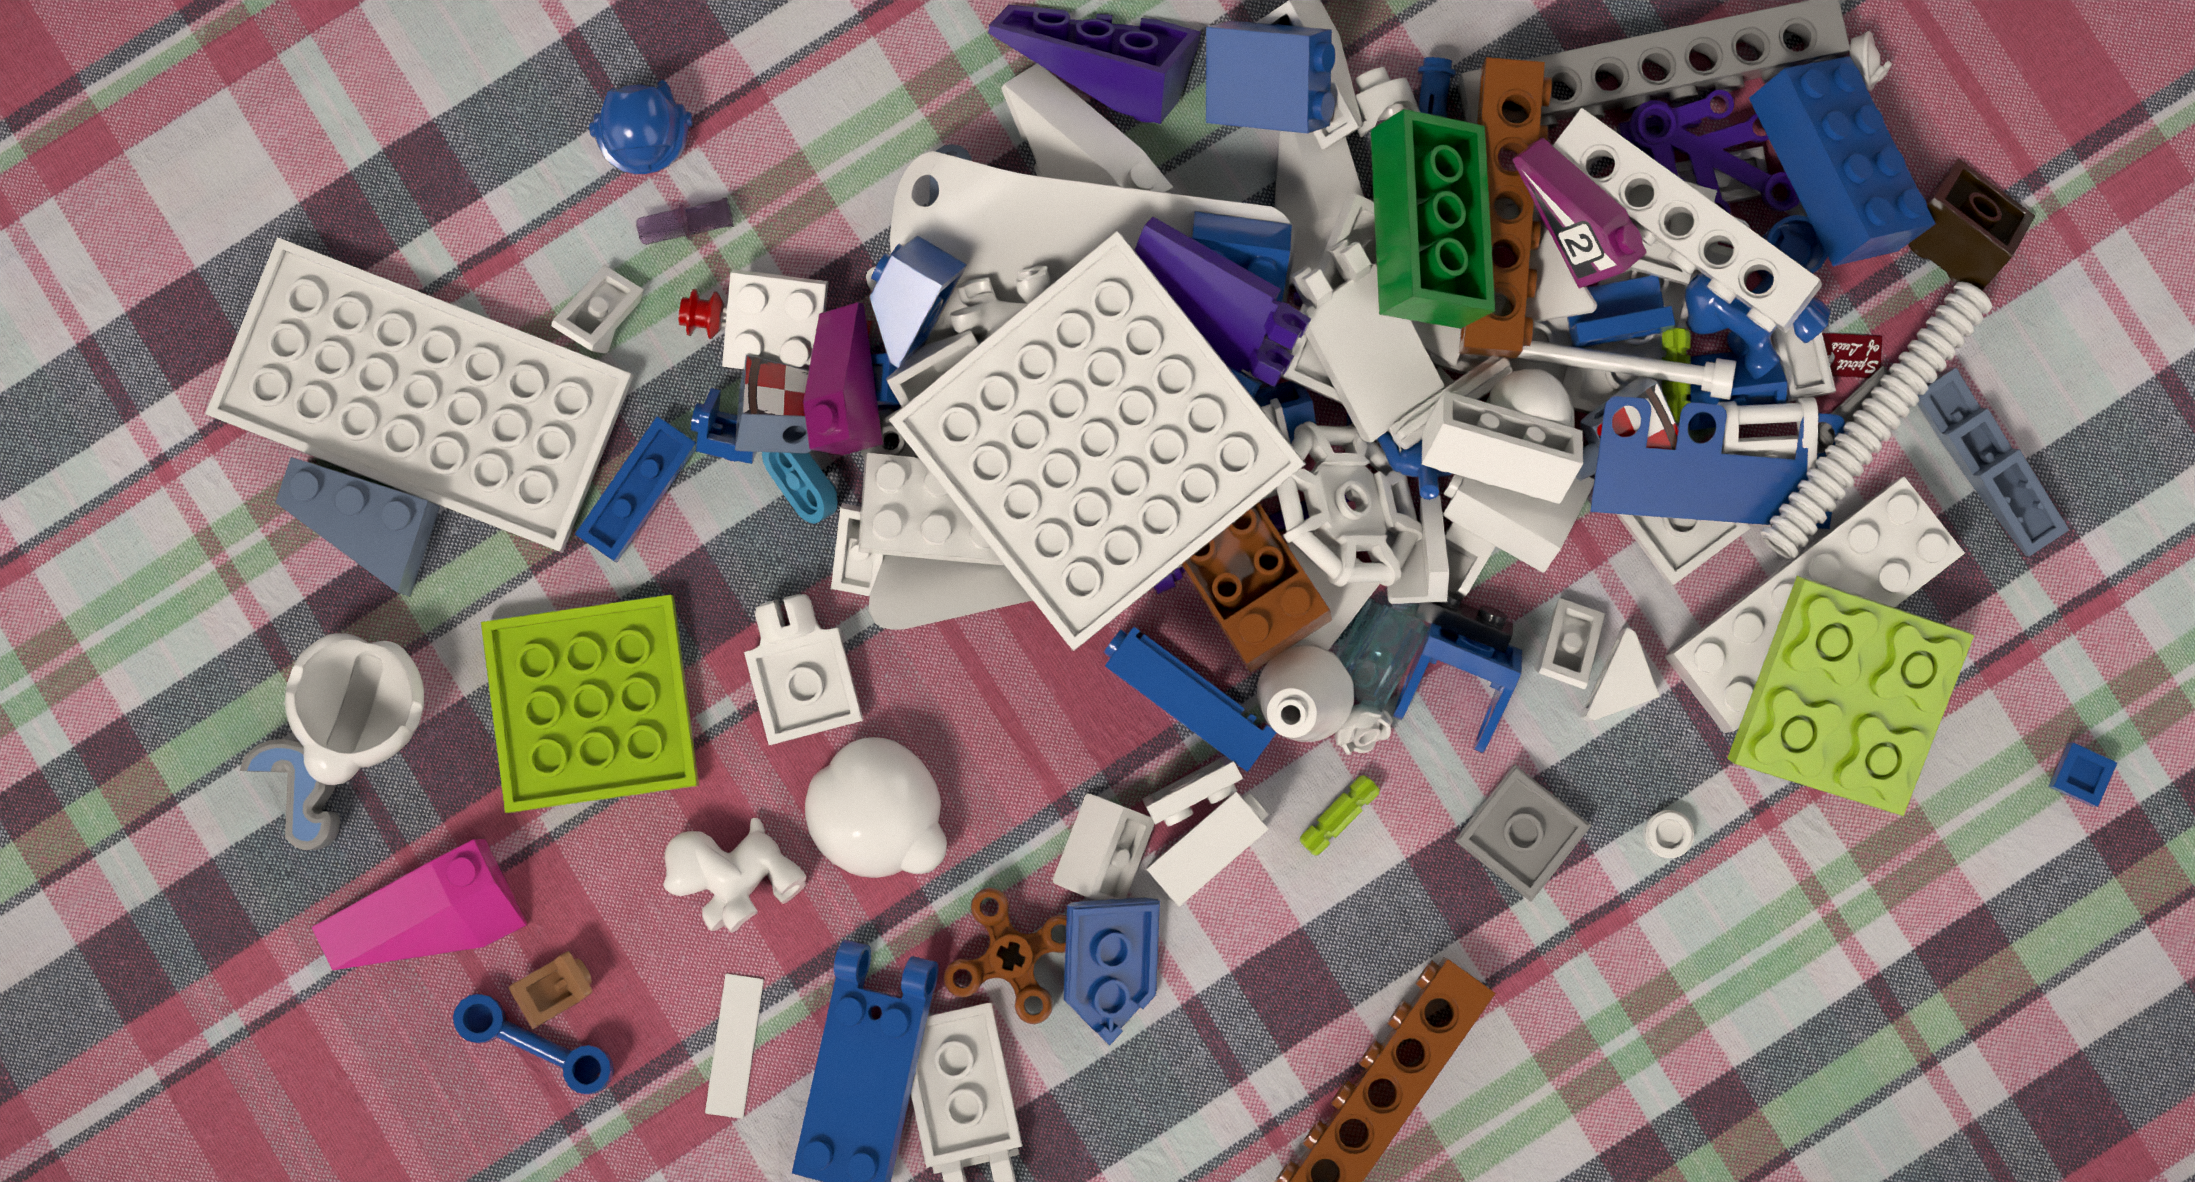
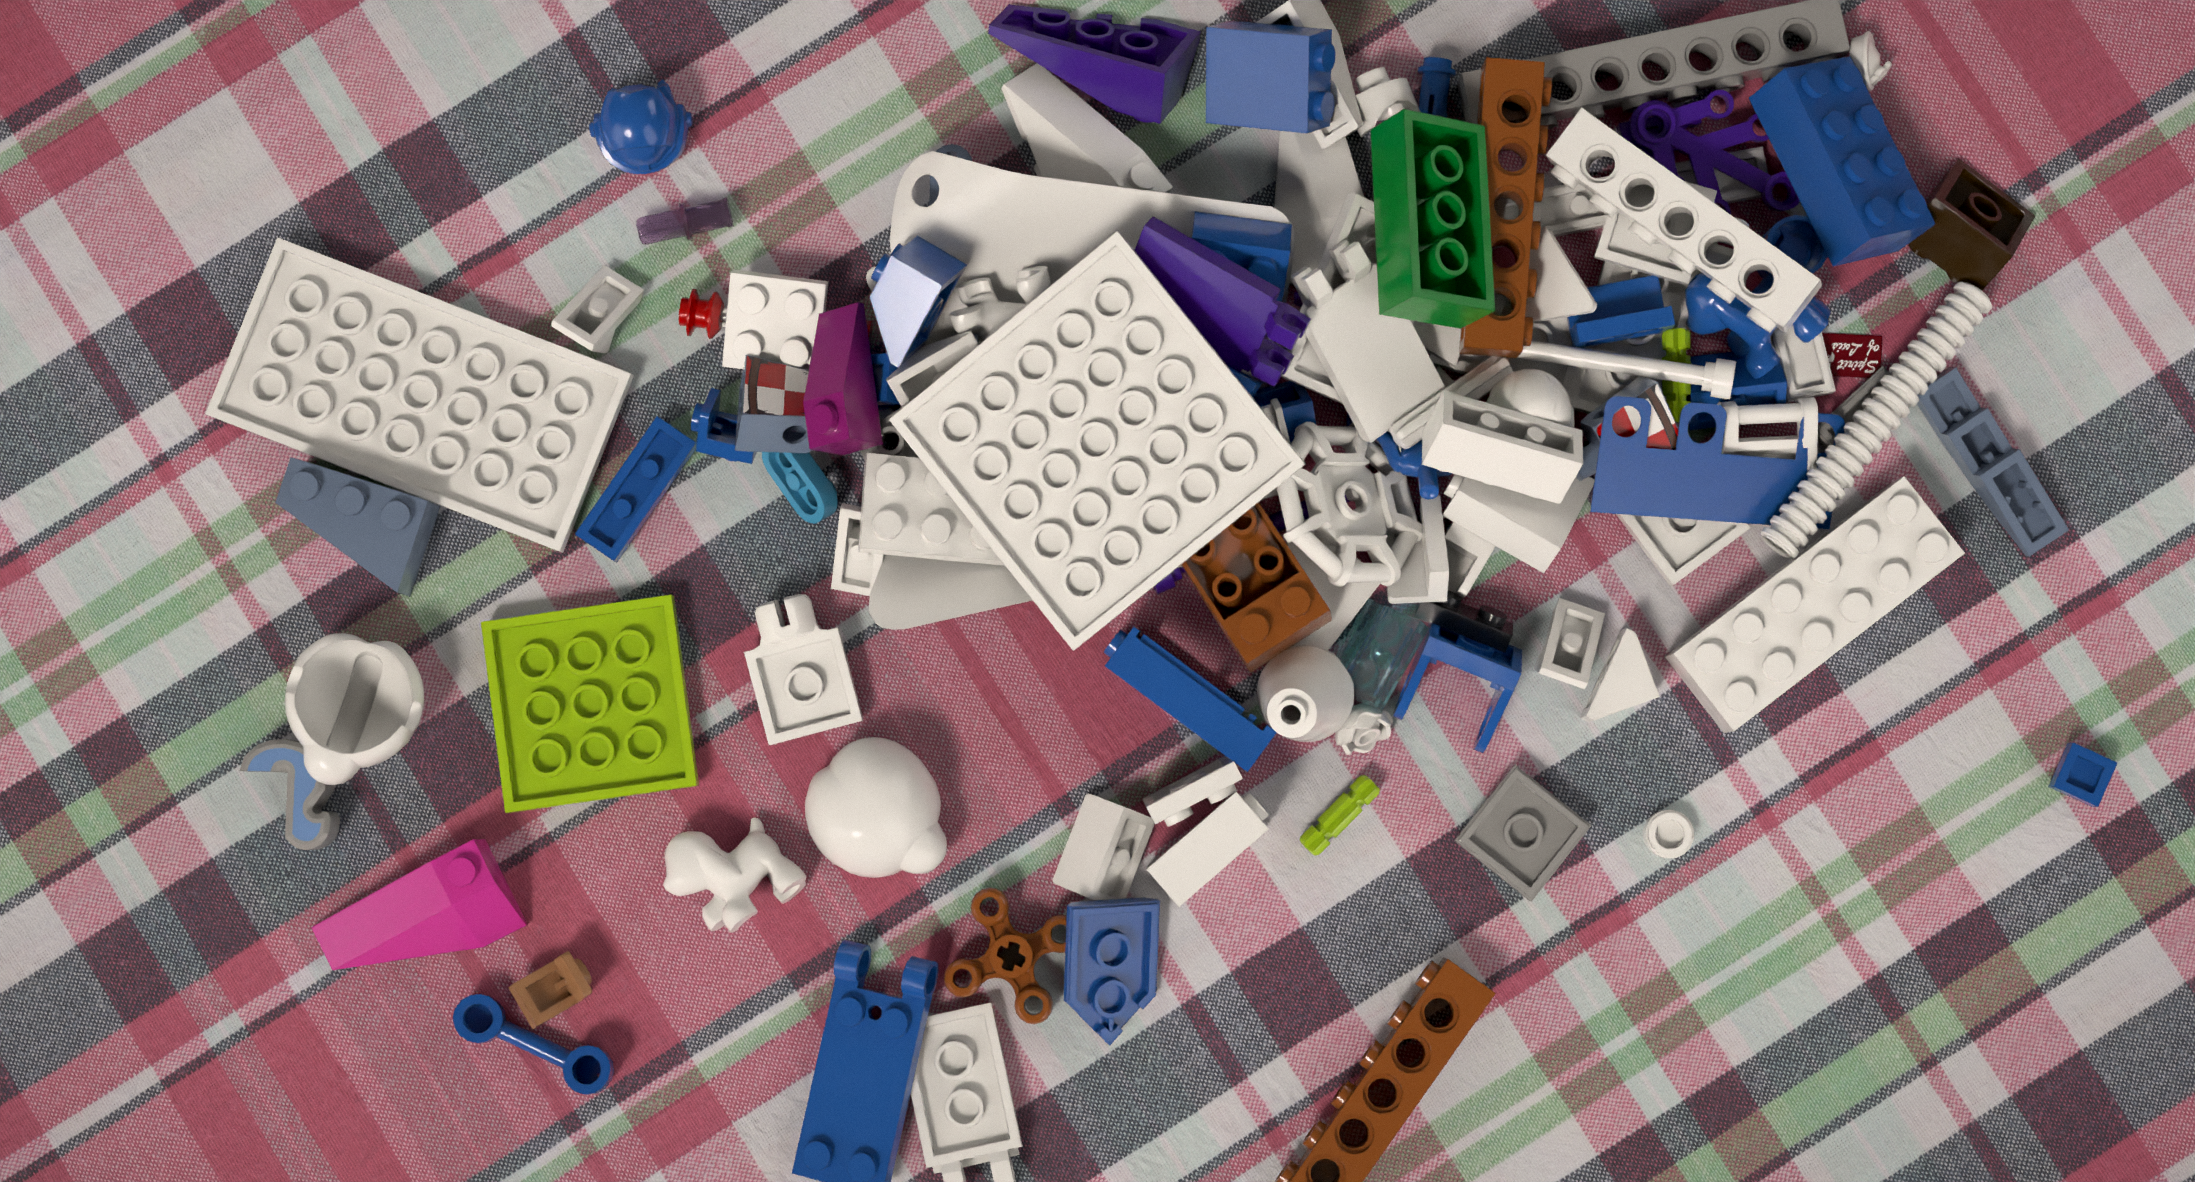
(734, 1046): white sticker -> none
(1581, 217): magenta slope -> none
(1850, 696): lime piece -> none

